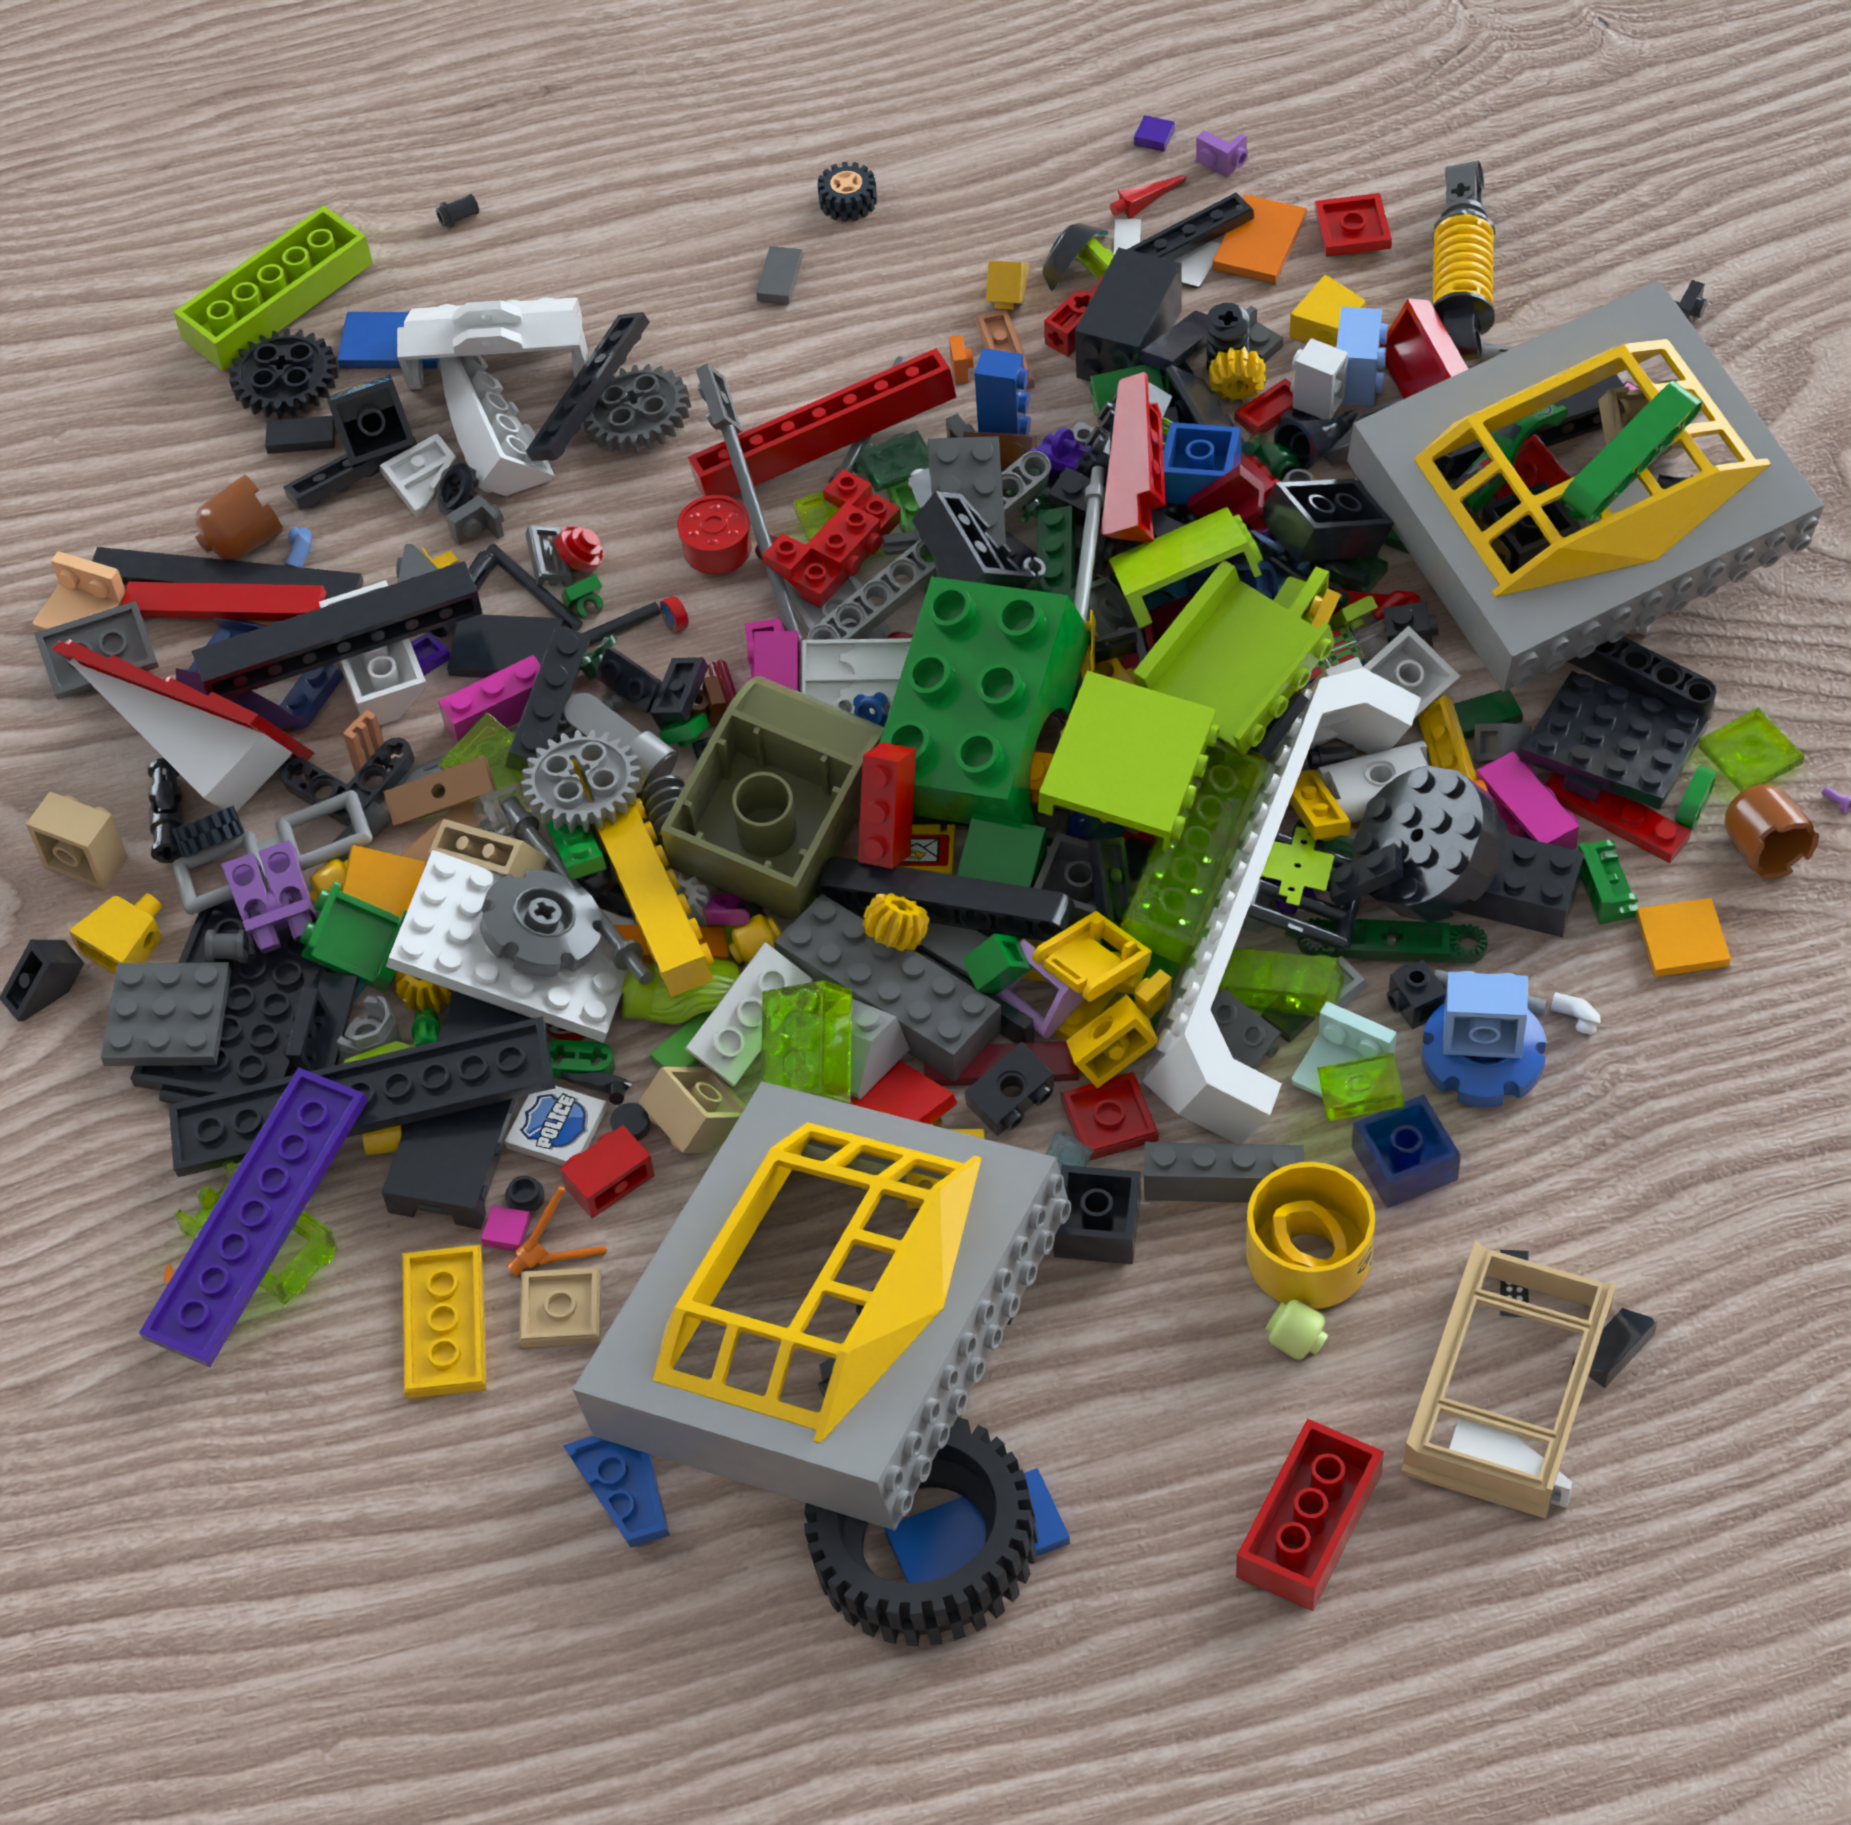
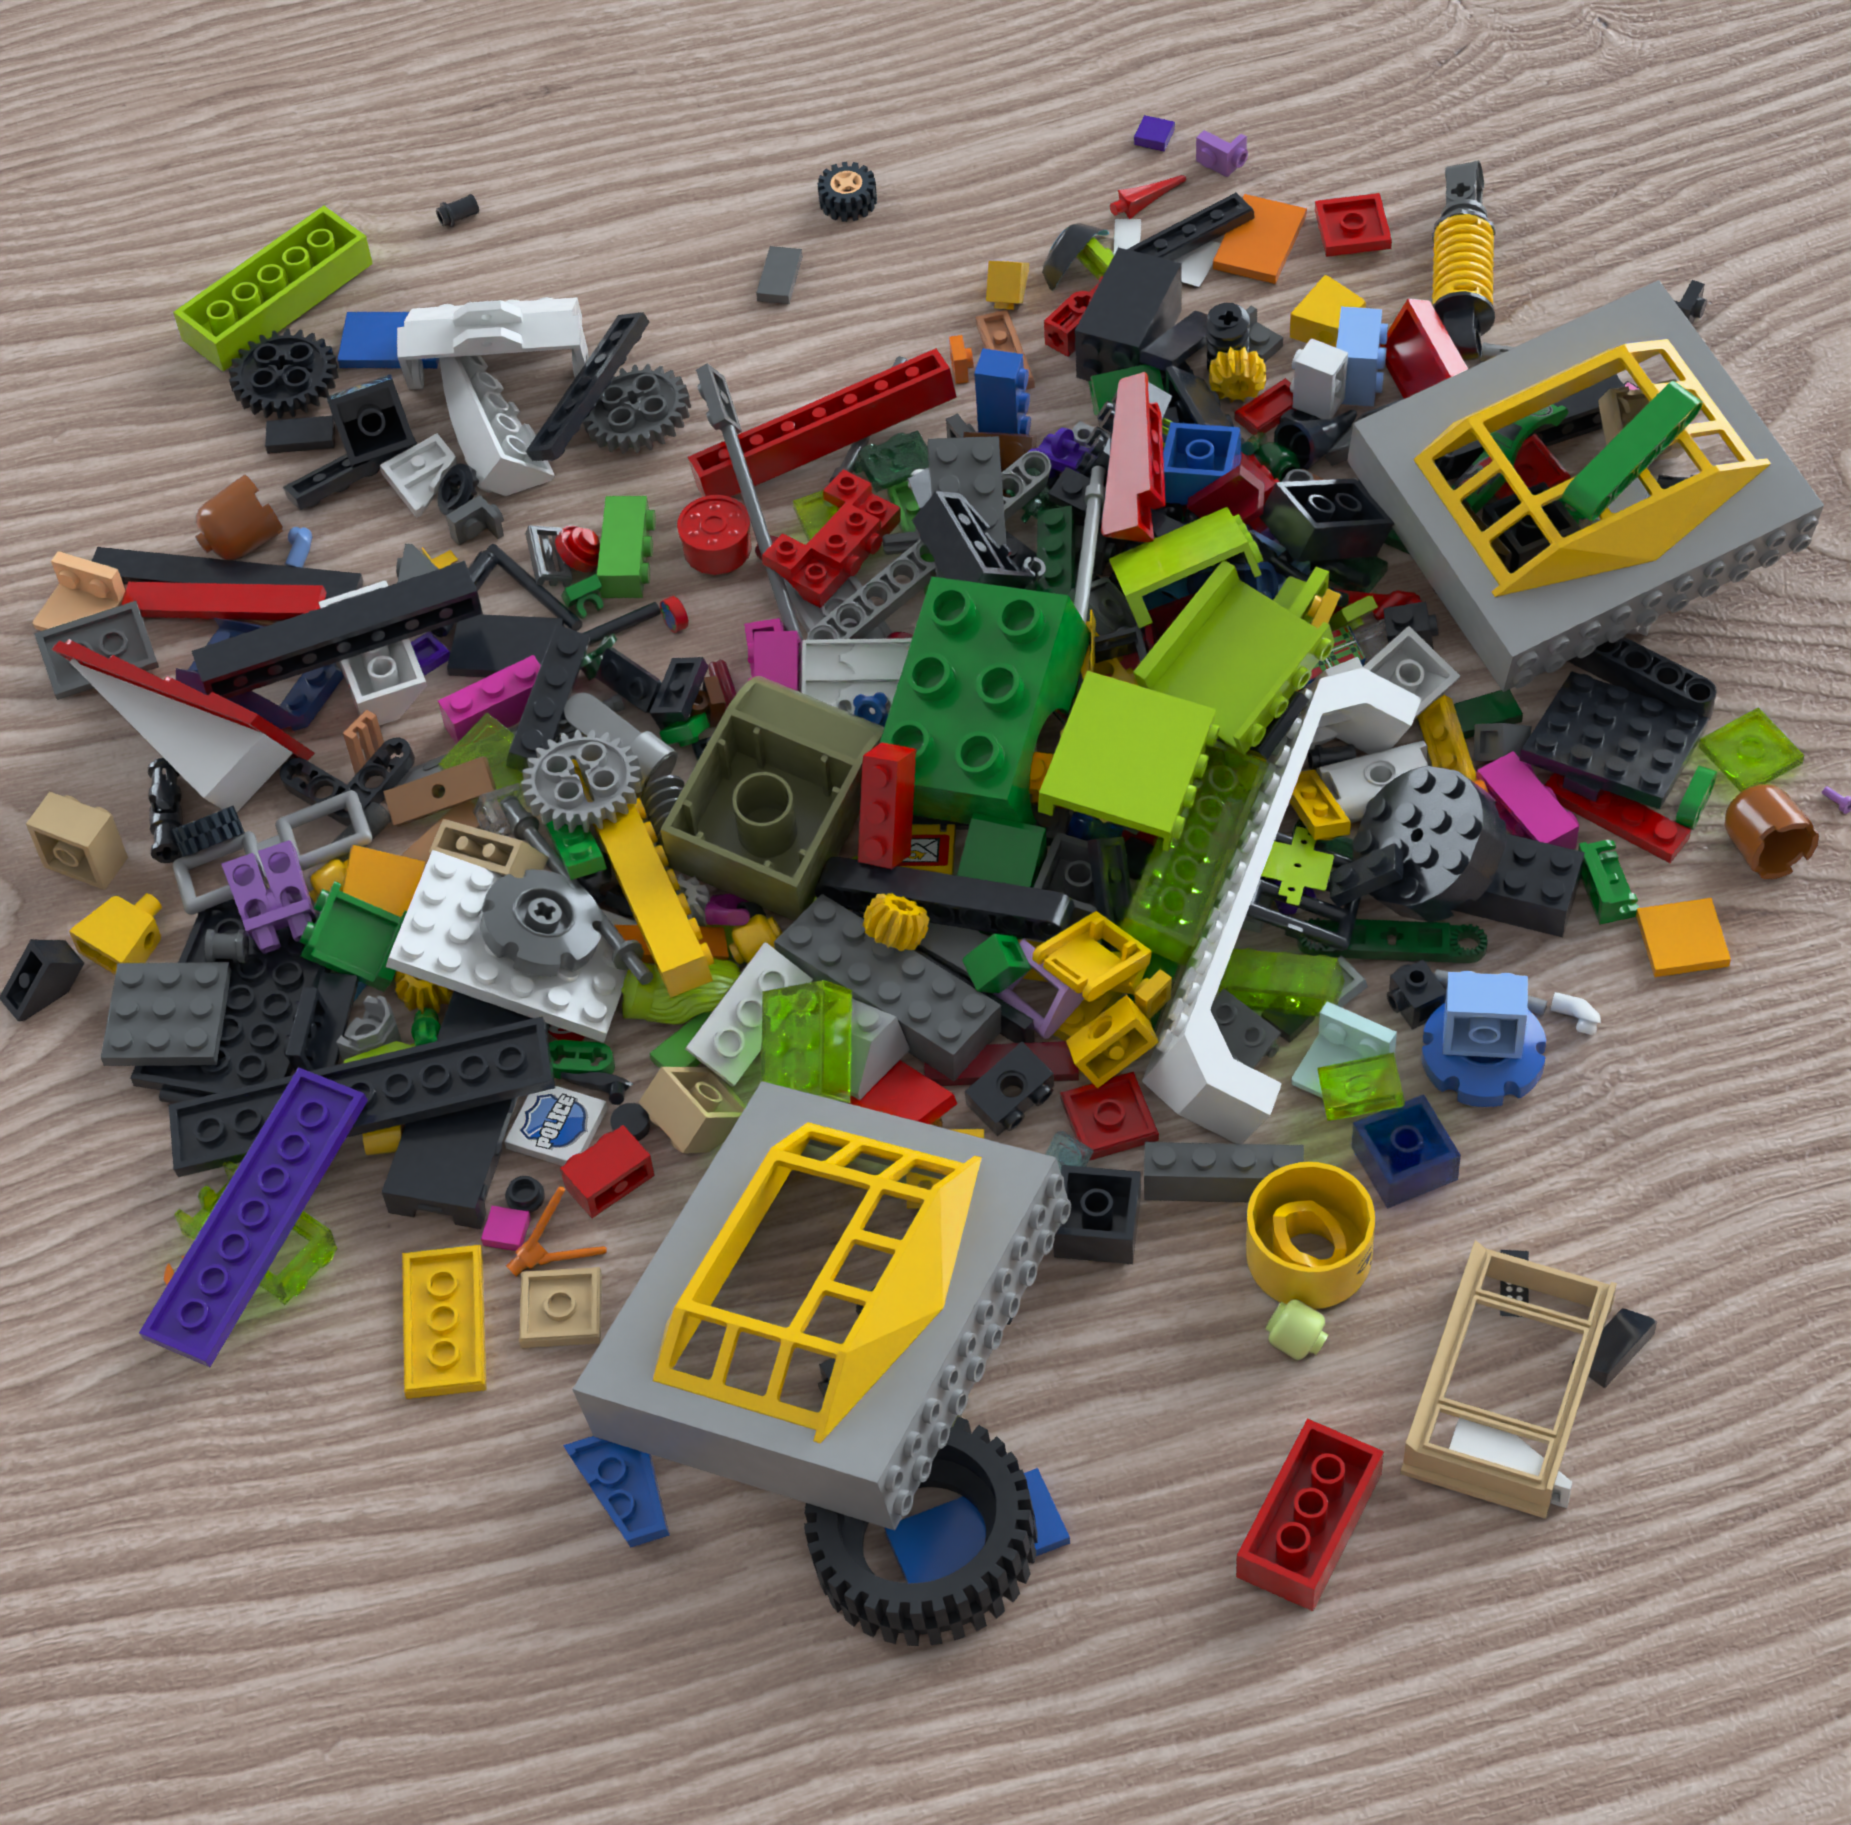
(625, 546): none -> bright green brick

